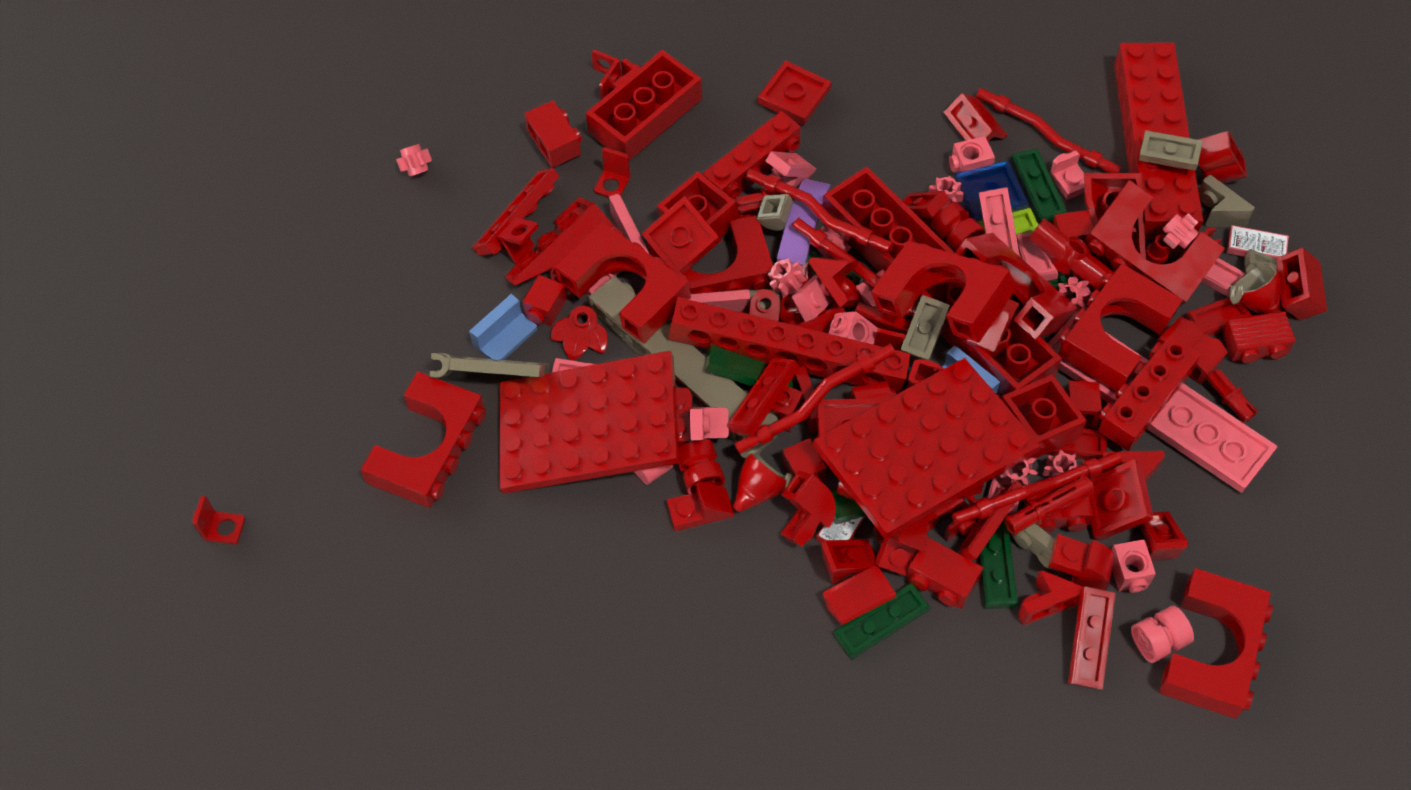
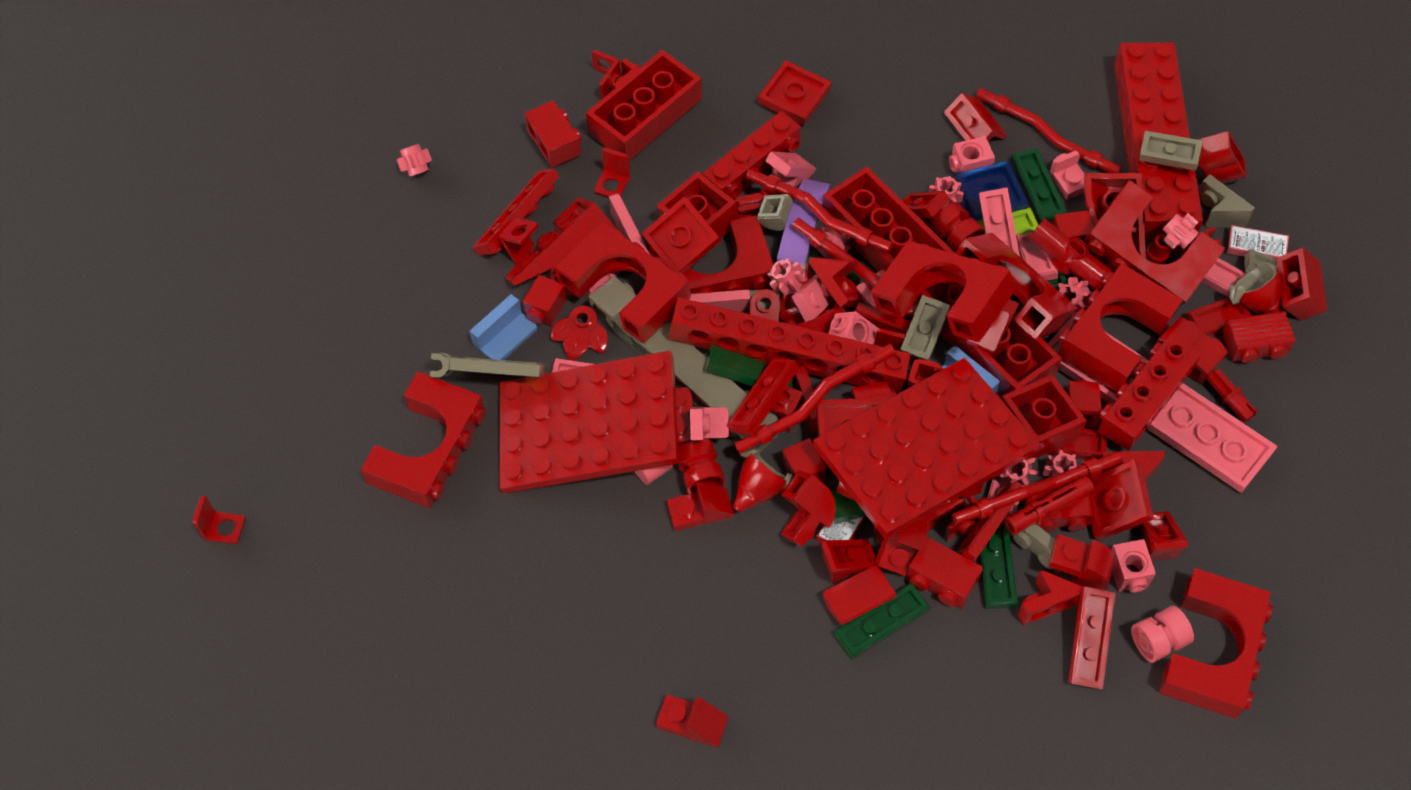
(692, 720): none -> red slope

